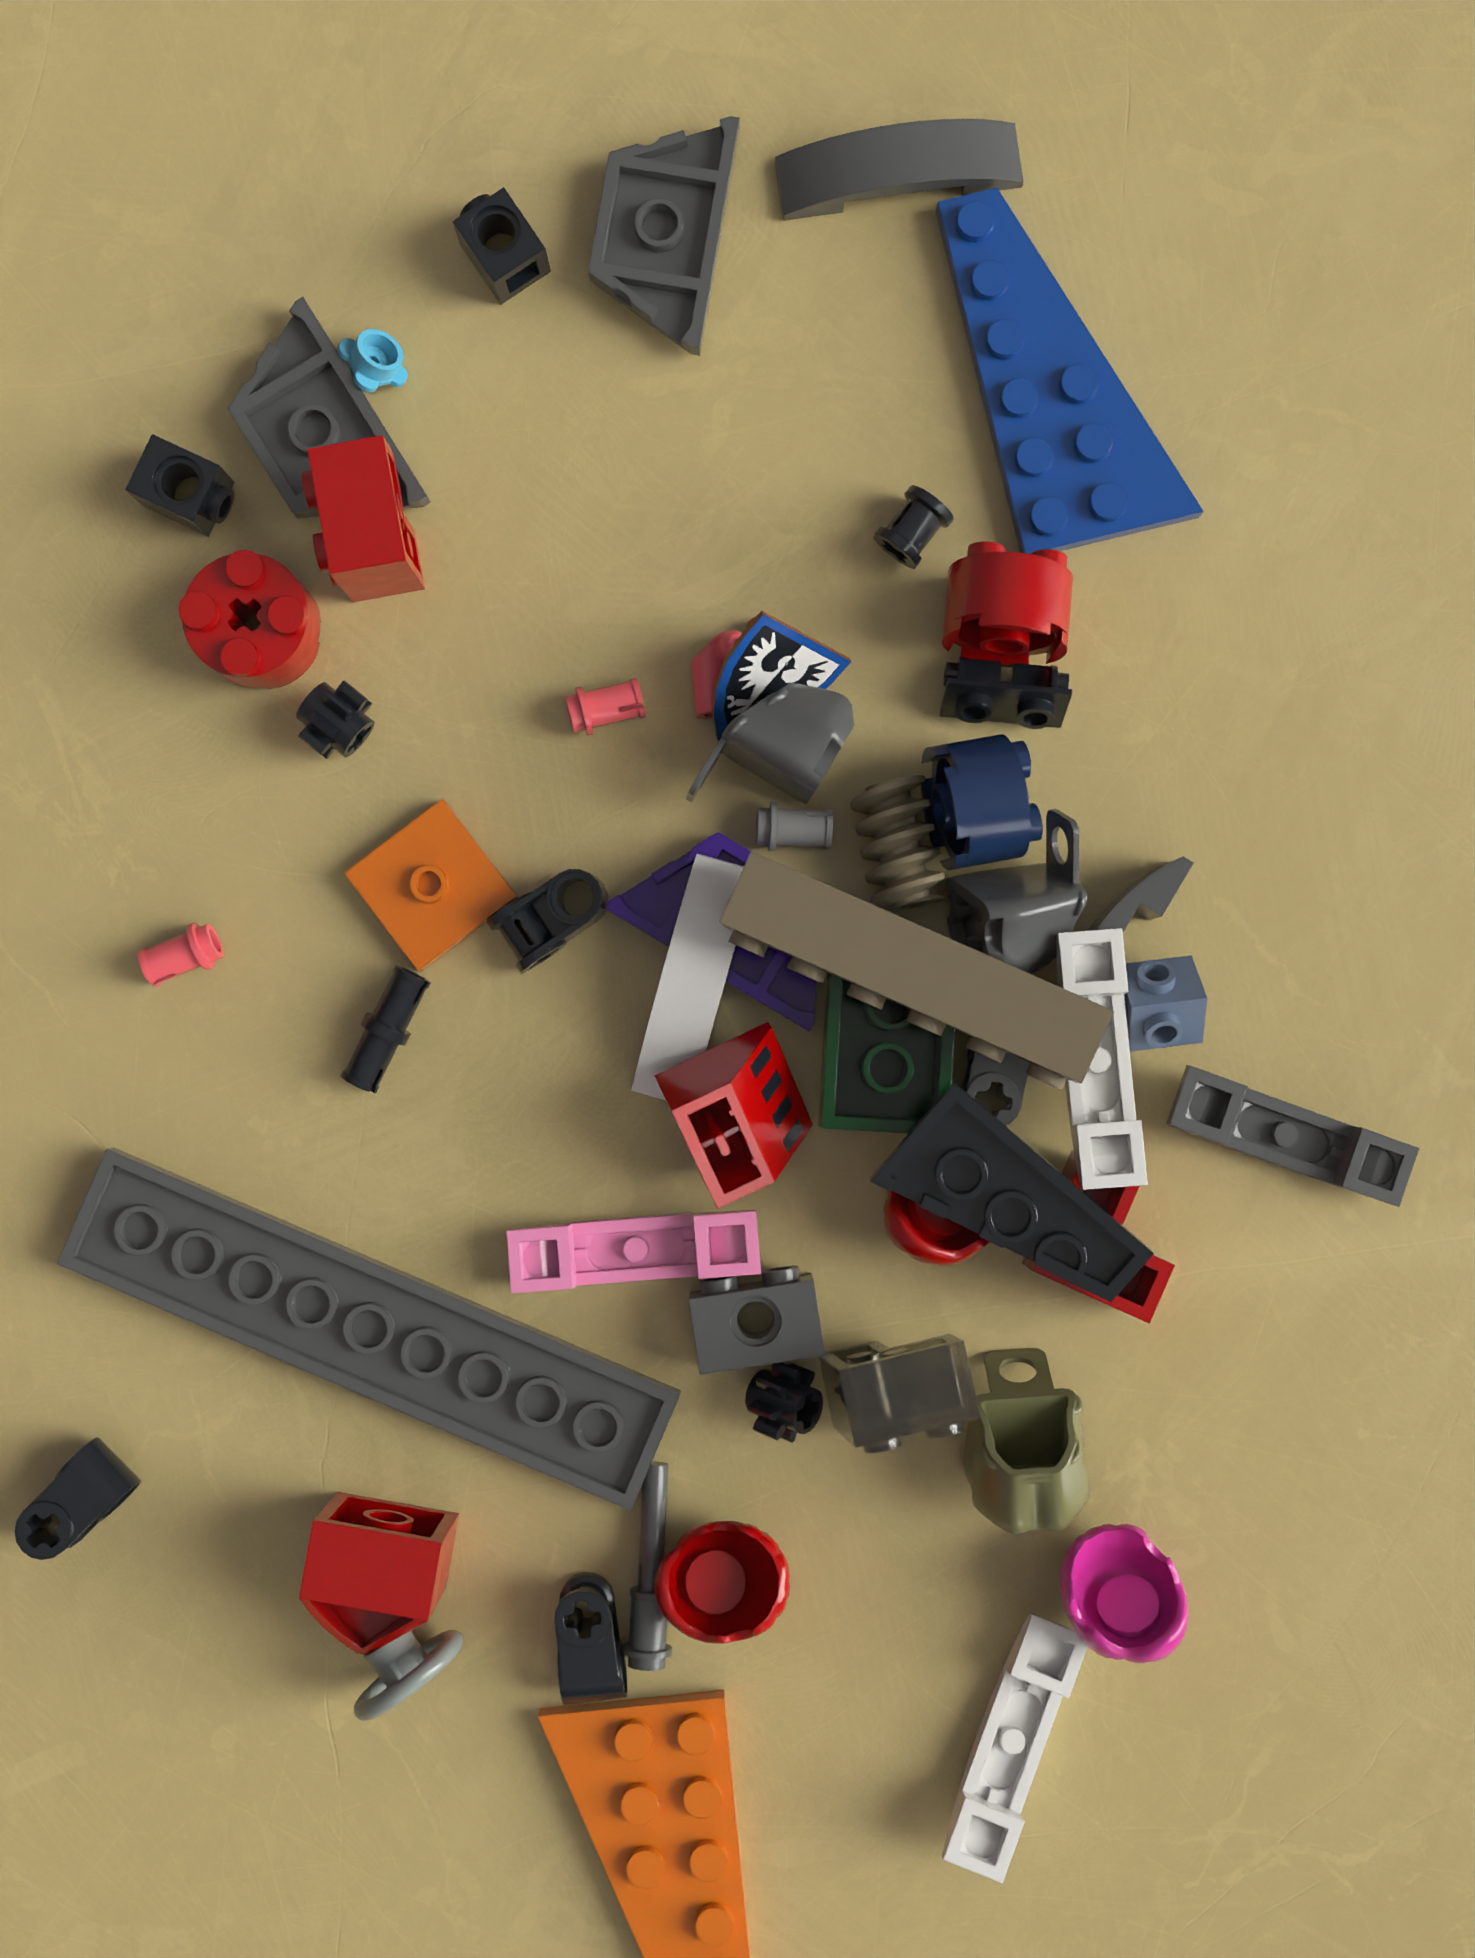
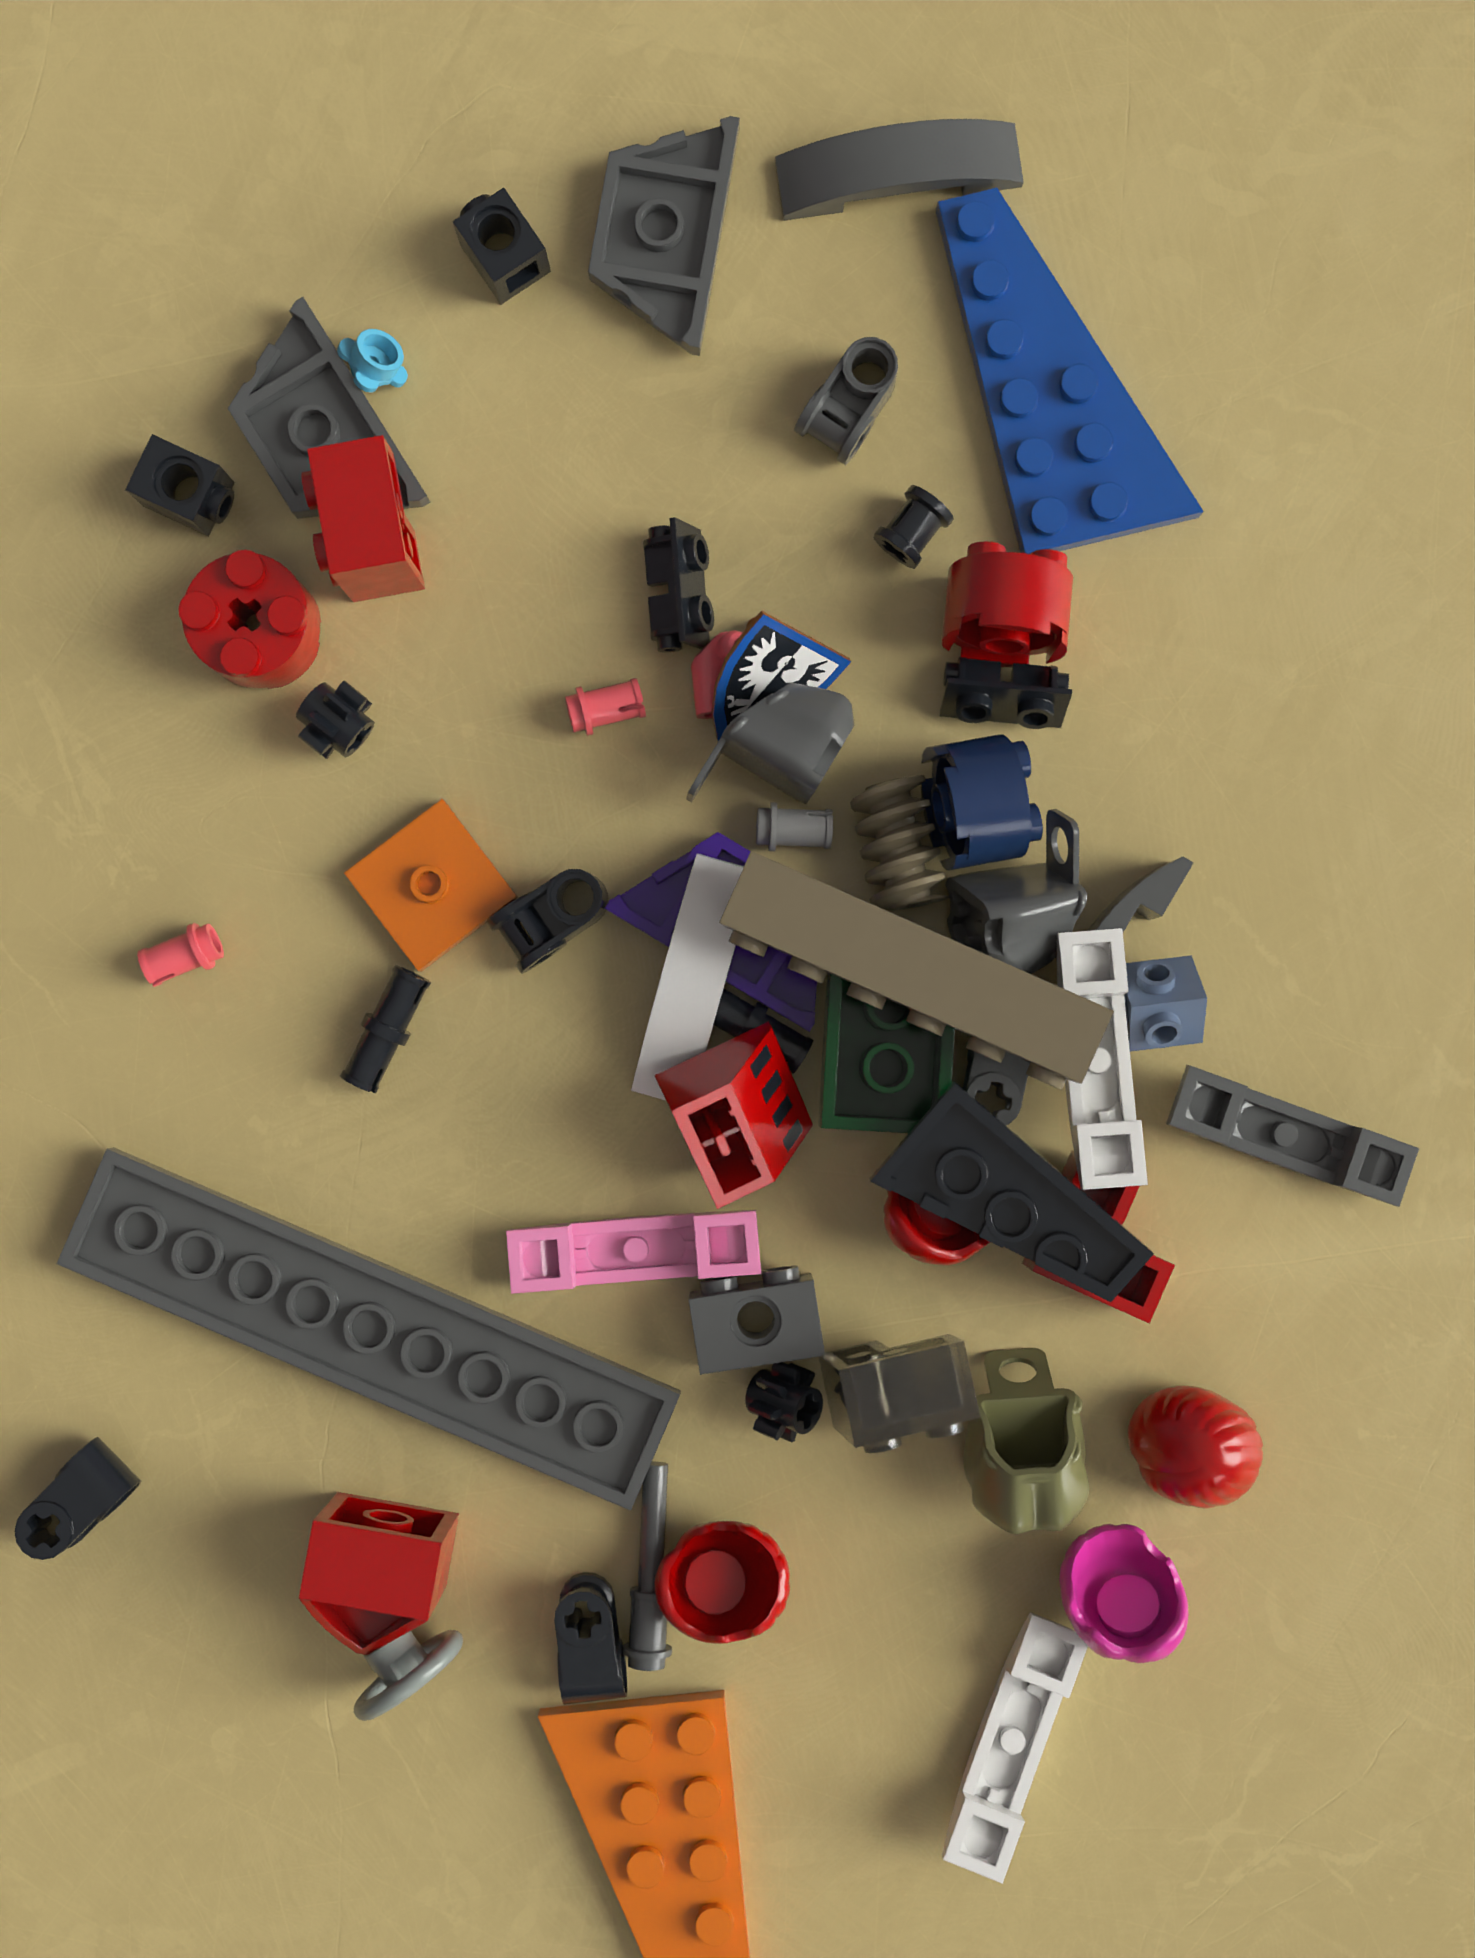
(678, 558): none -> black hinge
(739, 1016): none -> black pin
(843, 407): none -> dark grey piece
(1195, 1446): none -> red piece

